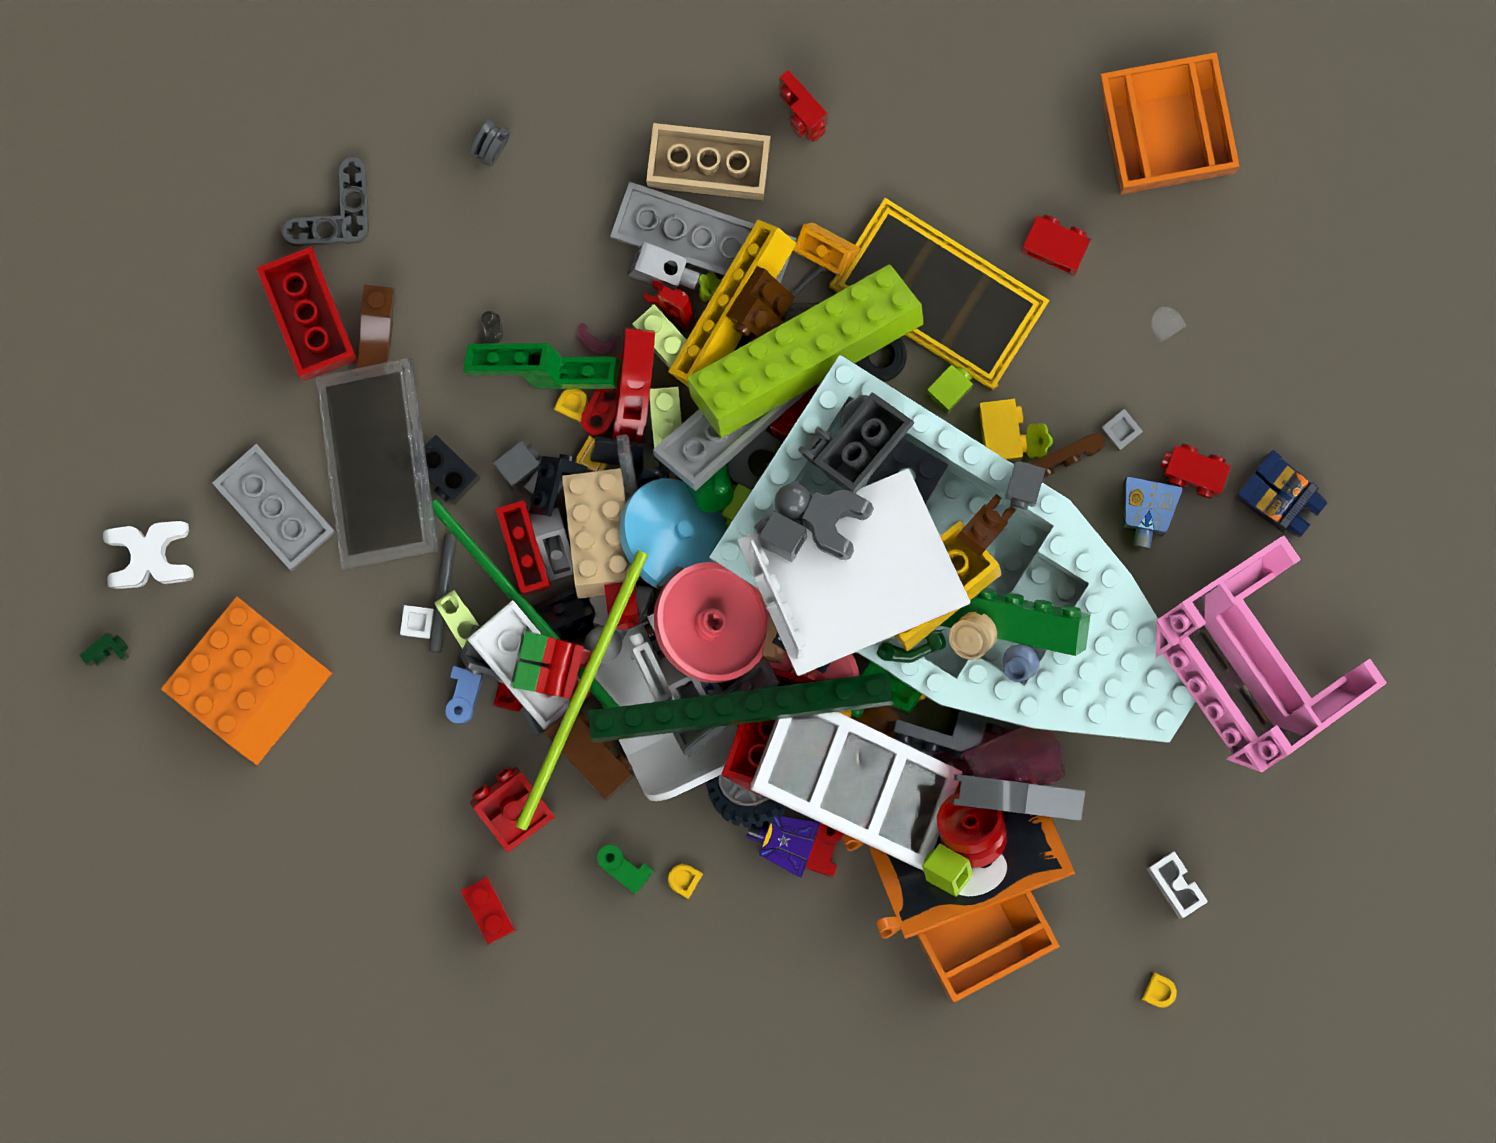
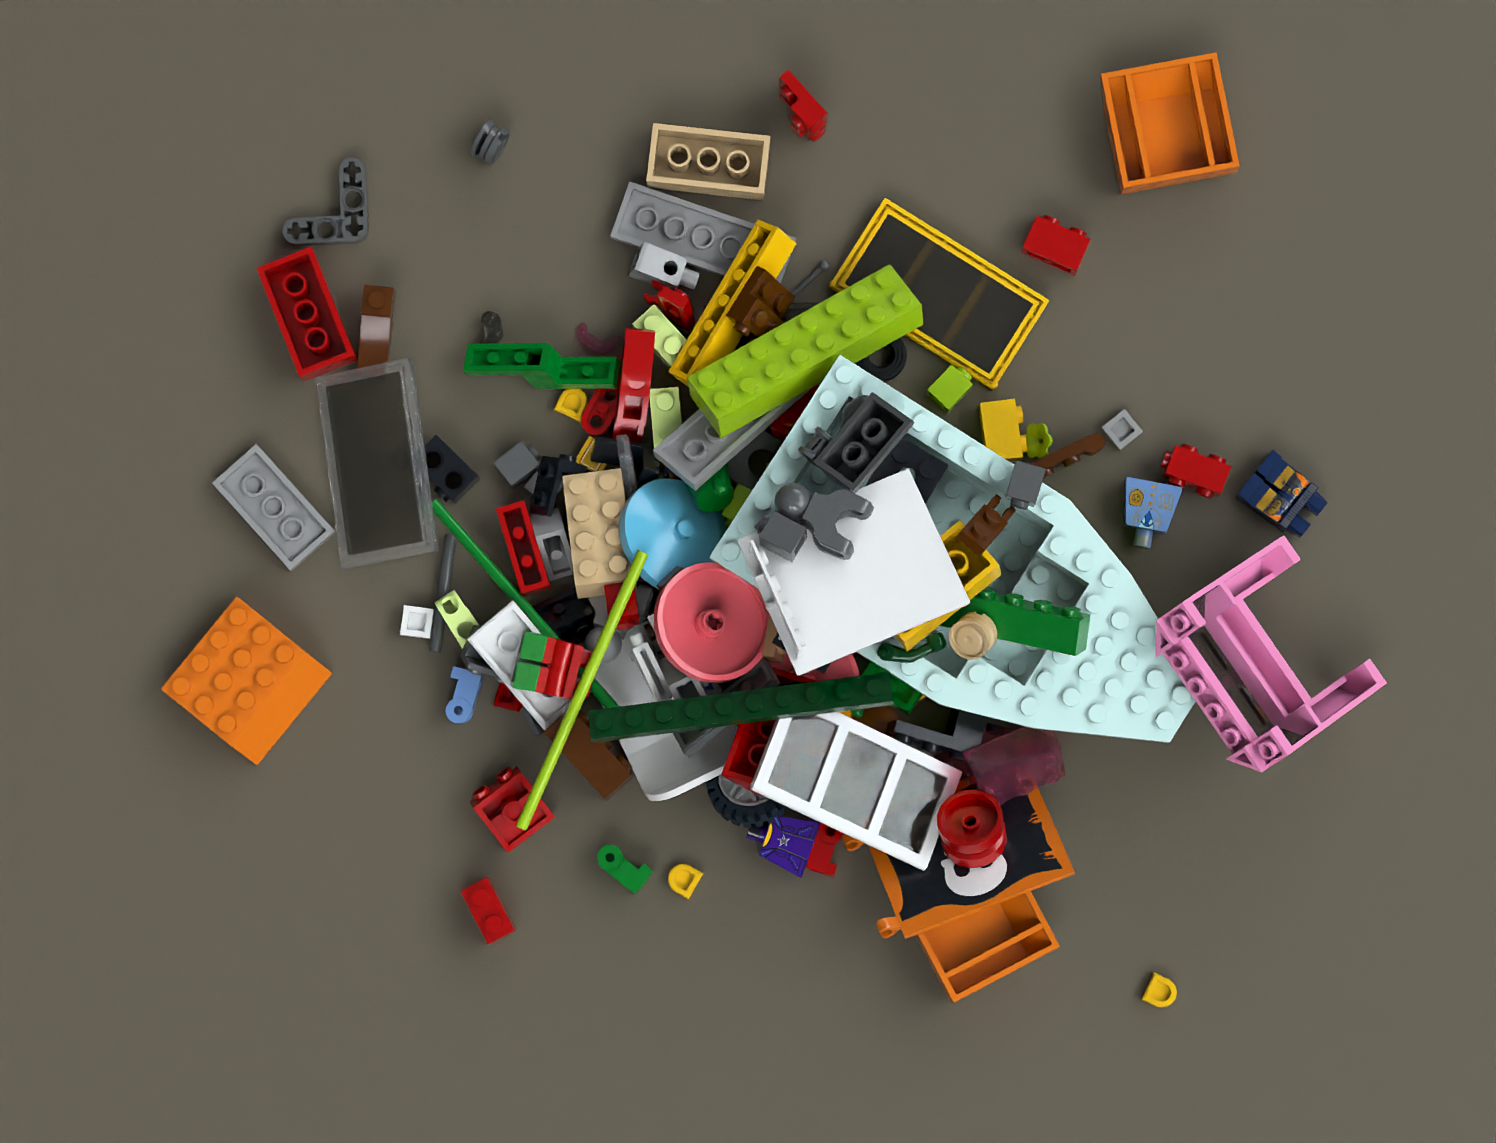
(99, 651): dark green bracket -> none
(148, 555): white piece -> none
(708, 286): lime plant -> none
(825, 248): light orange slope -> none
(947, 869): lime brick -> none
(1019, 797): dark grey piece -> none
(1020, 662): sand blue animal -> none
(1166, 323): clear tile -> none
(1181, 896): white brick -> none

